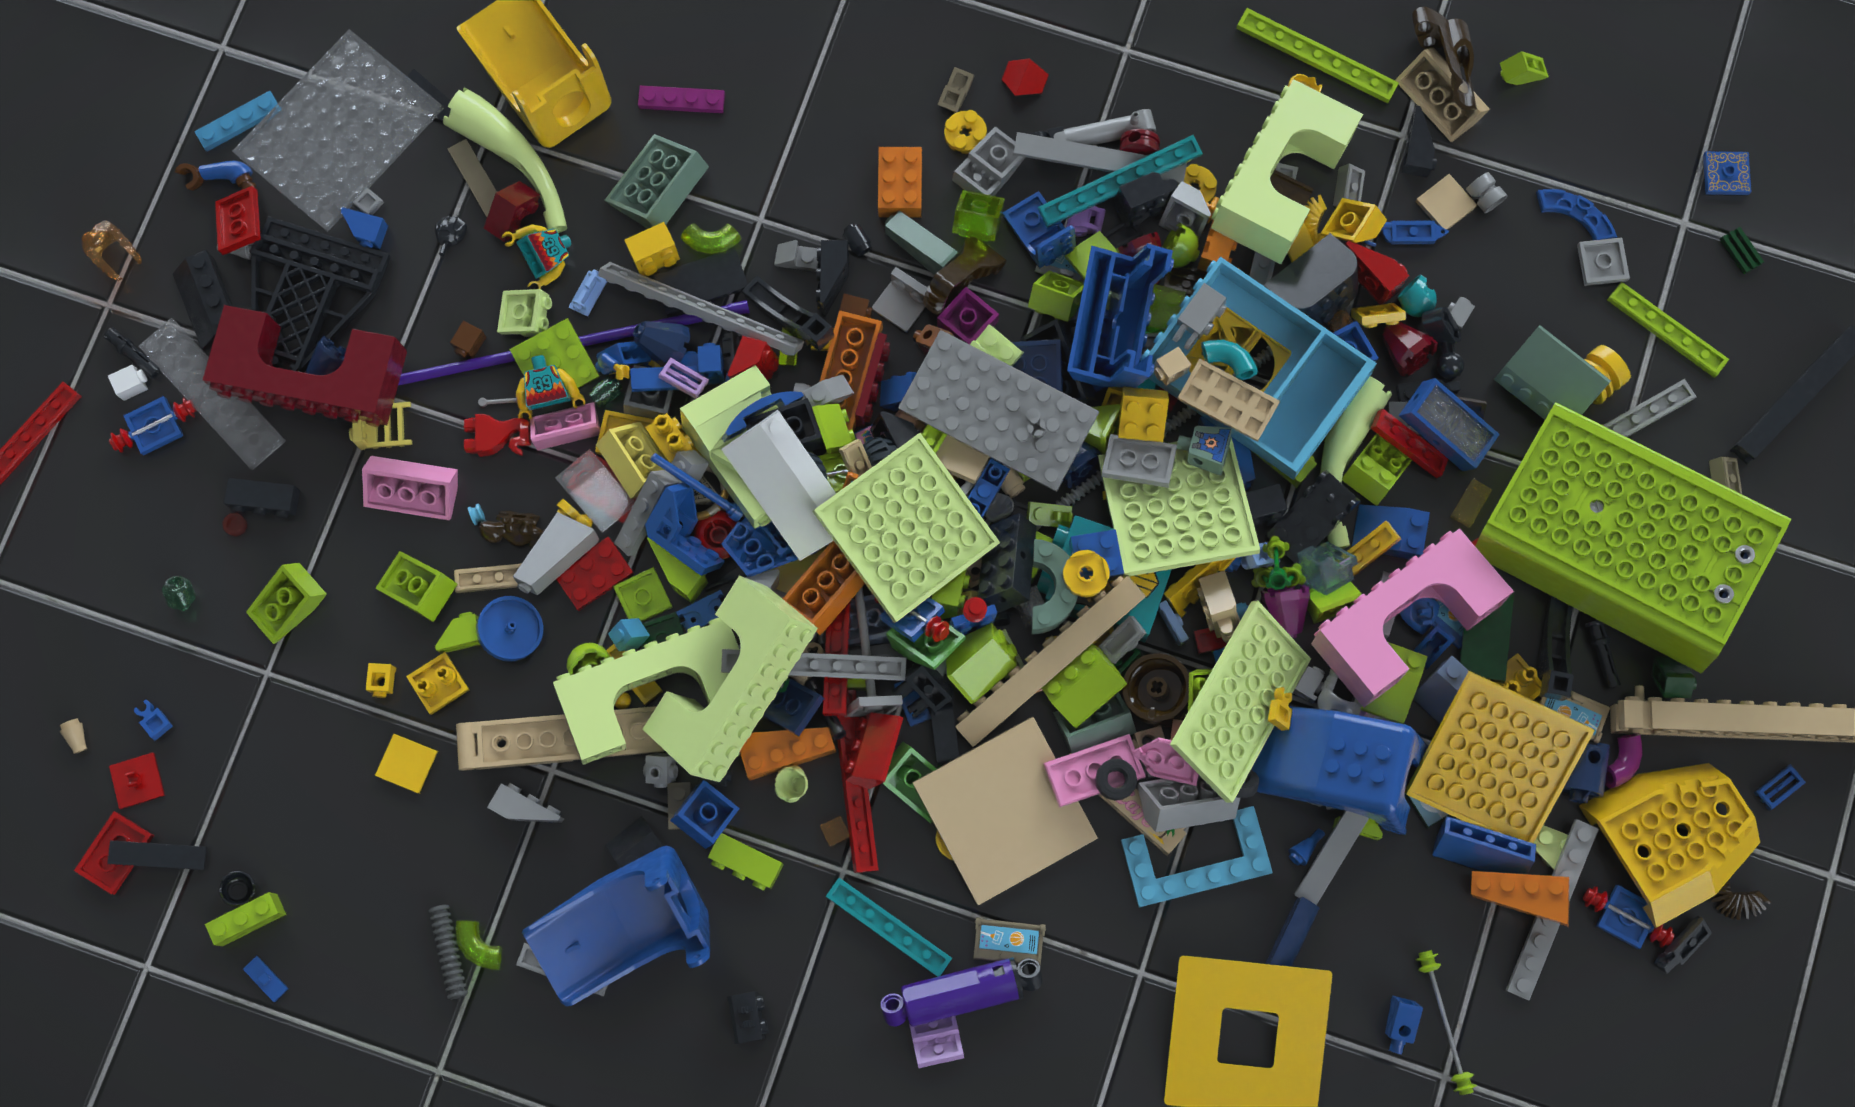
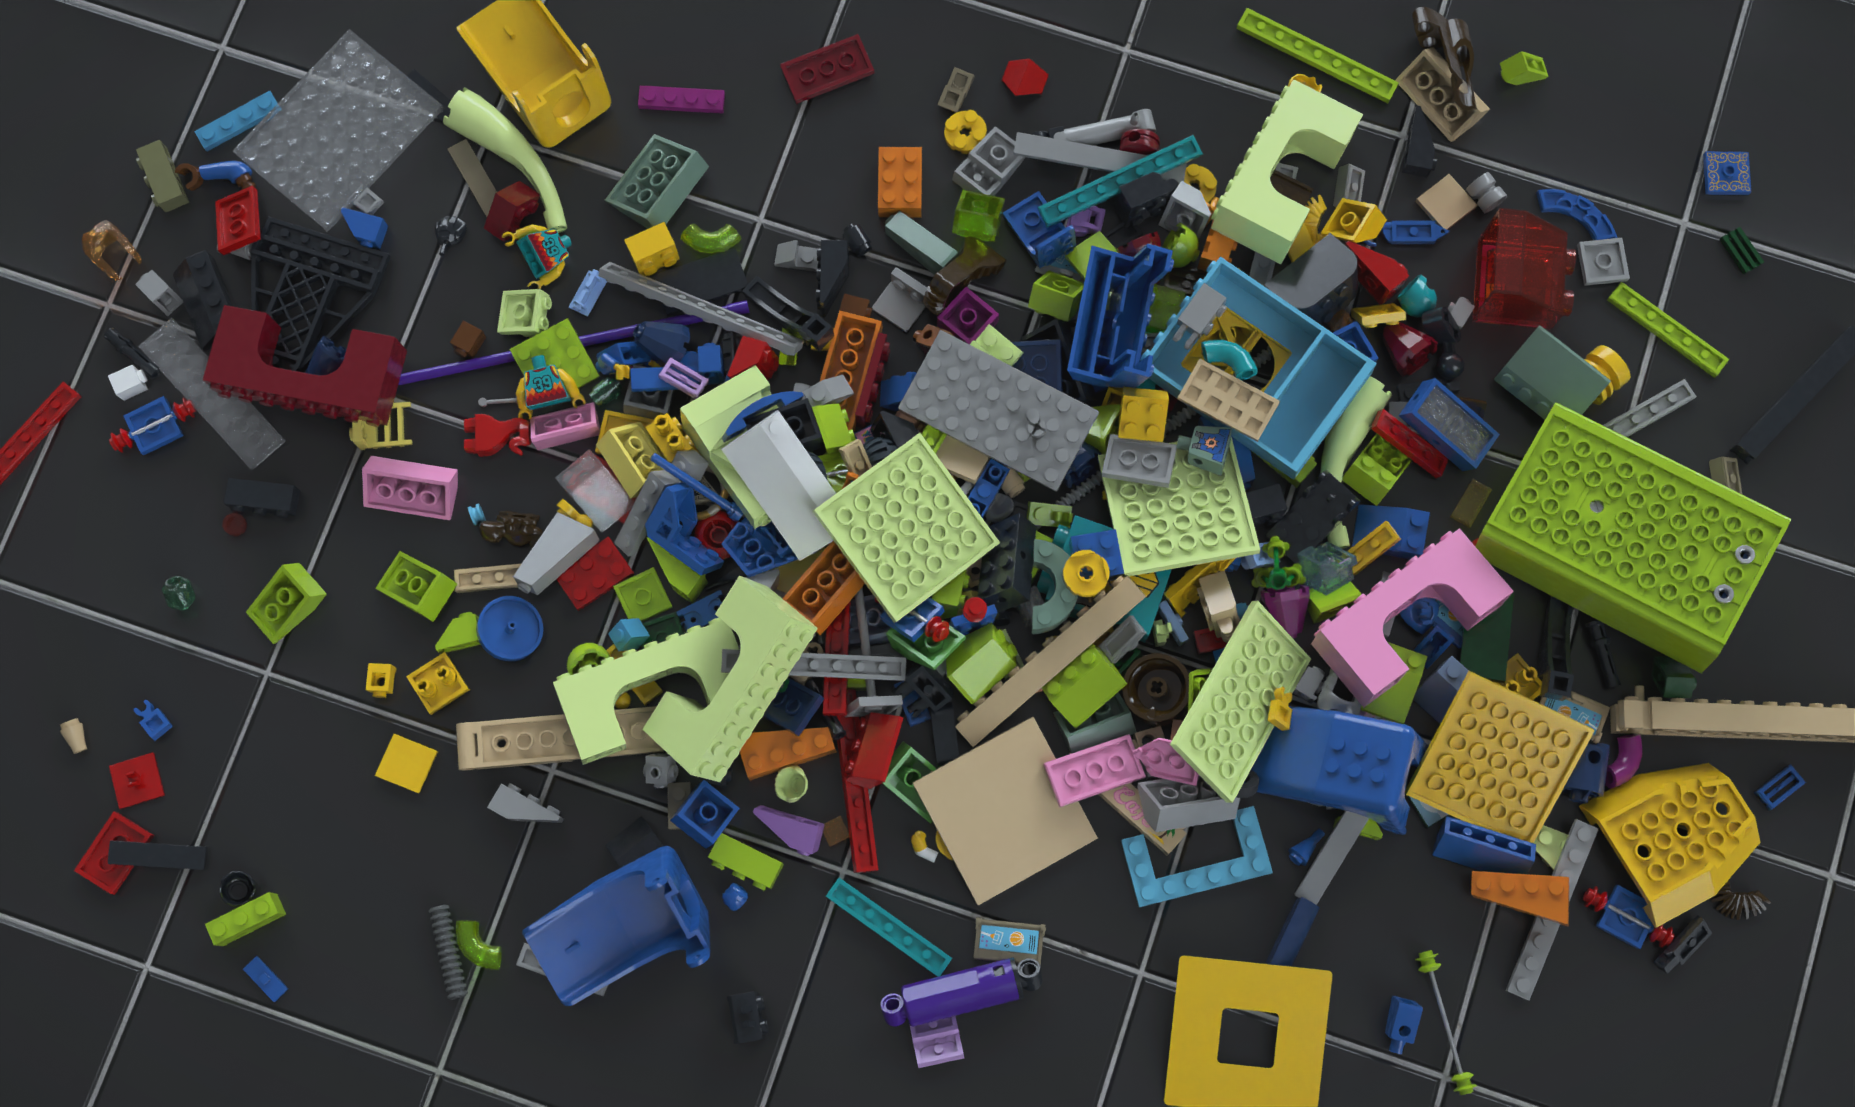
(159, 292): none -> light grey brick
(161, 176): none -> olive brick
(735, 896): none -> blue piece
(794, 830): none -> medium lavender slope
(827, 68): none -> dark red plate
(920, 847): none -> arm
(1116, 793): black tyre -> none
(1161, 632): none -> yellowish green plate
(1171, 366): tan brick -> none
(1522, 272): none -> clear red slope

